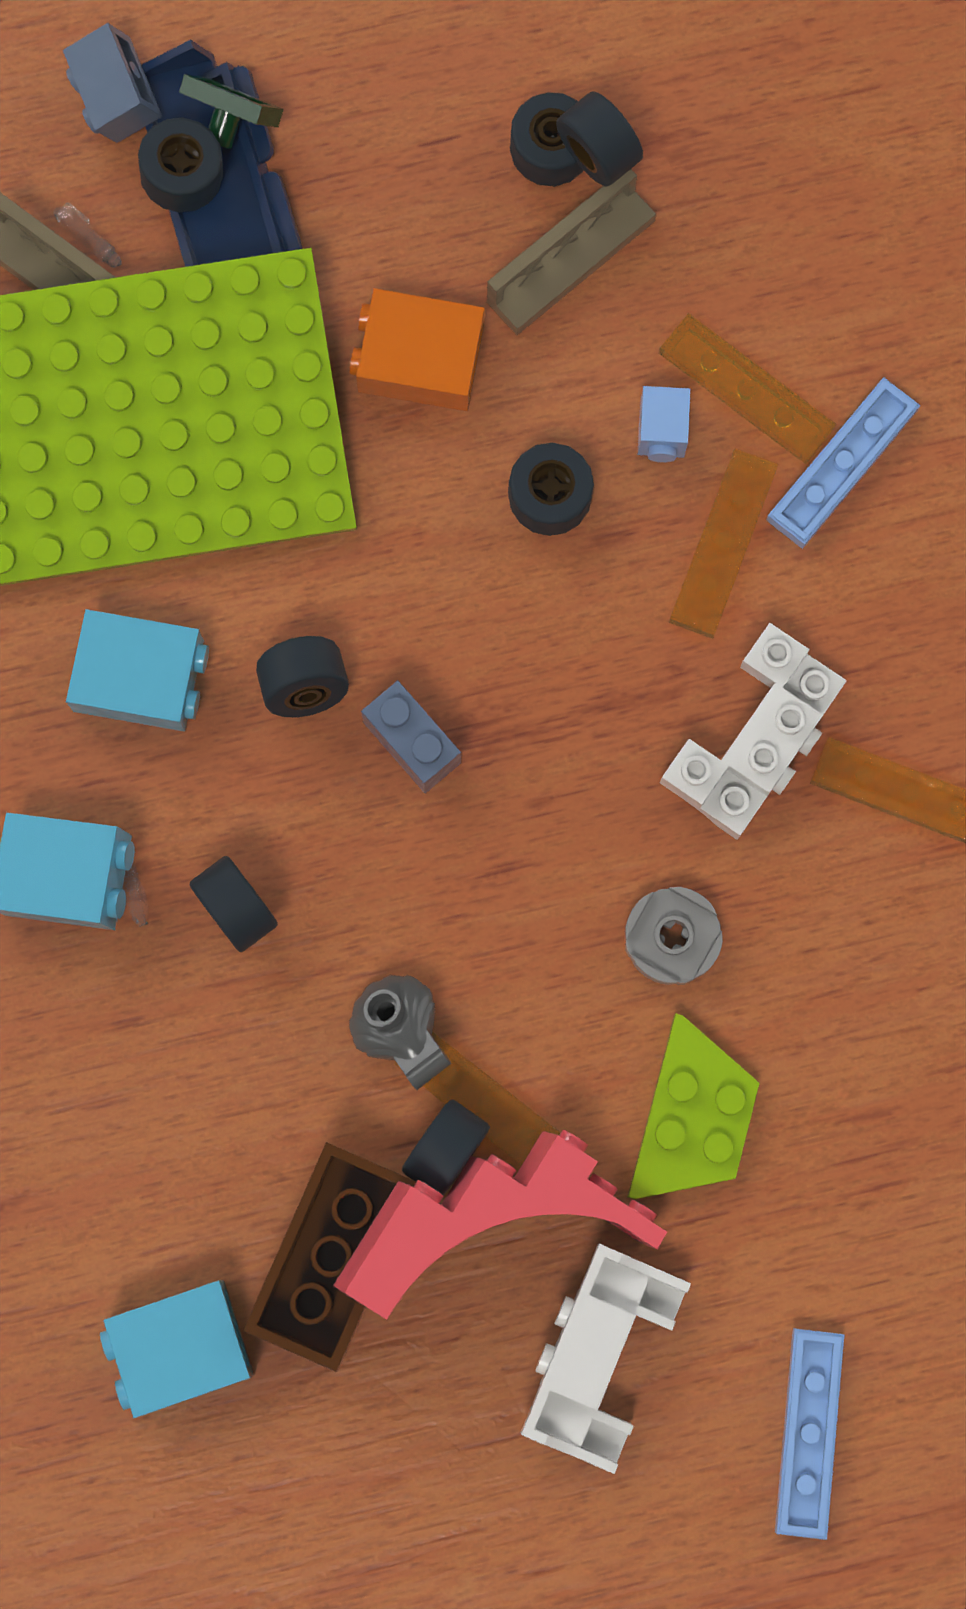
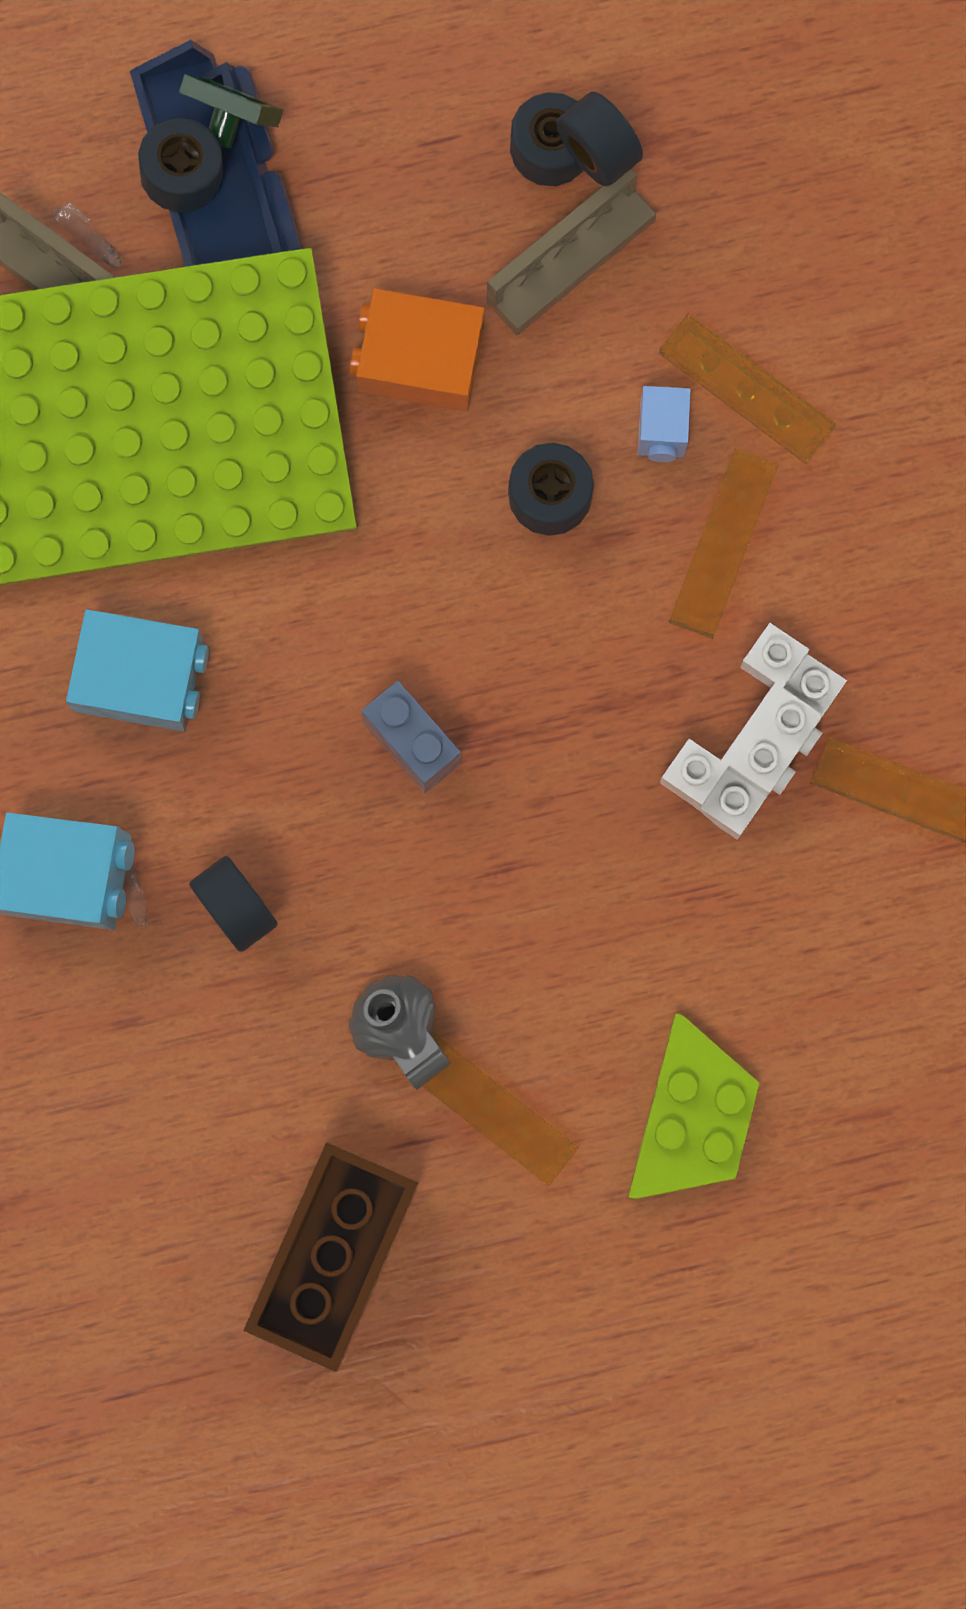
(111, 83): sand blue brick -> none
(176, 1349): medium azure brick -> none
(302, 676): black wheel -> none
(417, 1230): coral arch -> none
(446, 1147): black wheel -> none
(587, 1351): white bracket -> none
(700, 928): light grey plate -> none
(809, 1434): light blue tile -> none
(843, 463): light blue tile -> none

